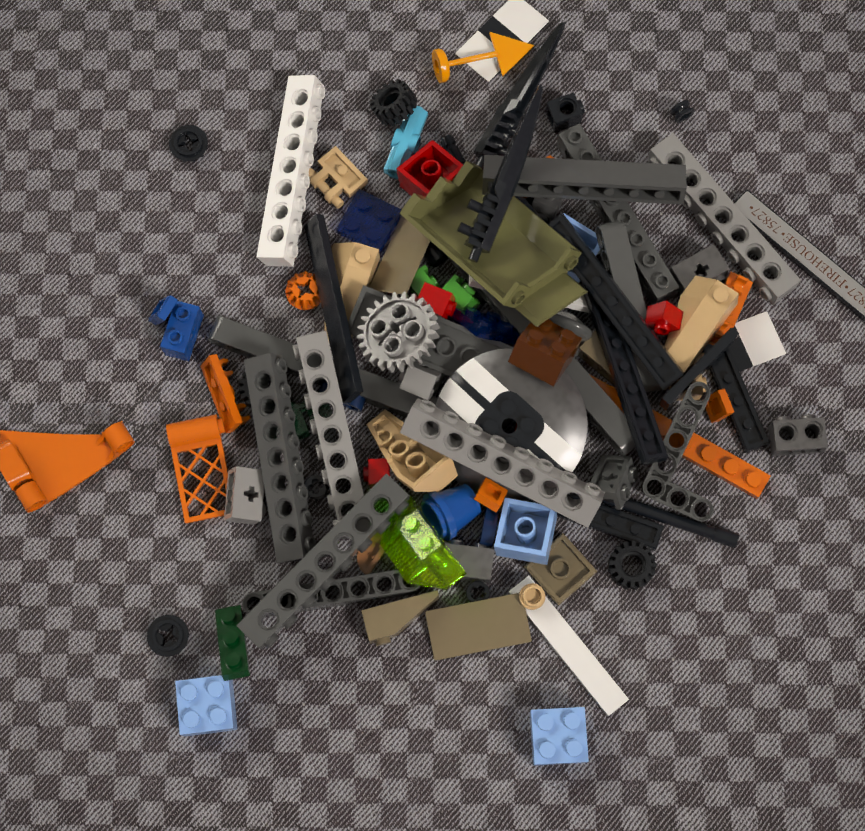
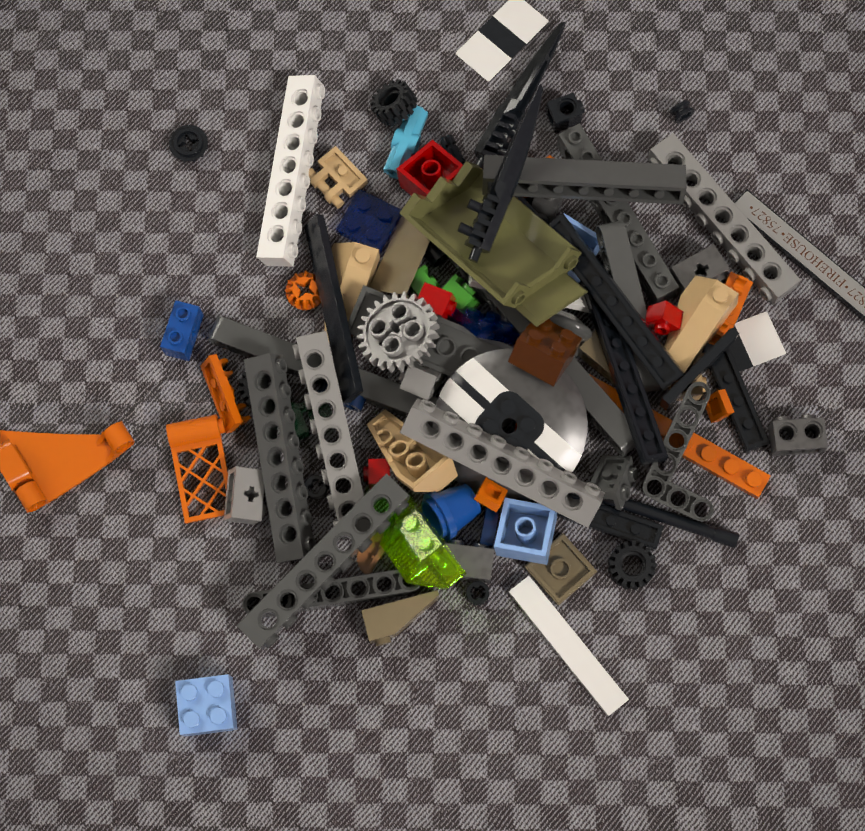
(156, 640): black gear -> none
(162, 310): blue tile -> none
(232, 643): dark green plate -> none
(477, 626): dark tan sticker -> none
(505, 49): light orange piece -> none
(532, 596): tan plate -> none
(559, 736): light blue brick -> none

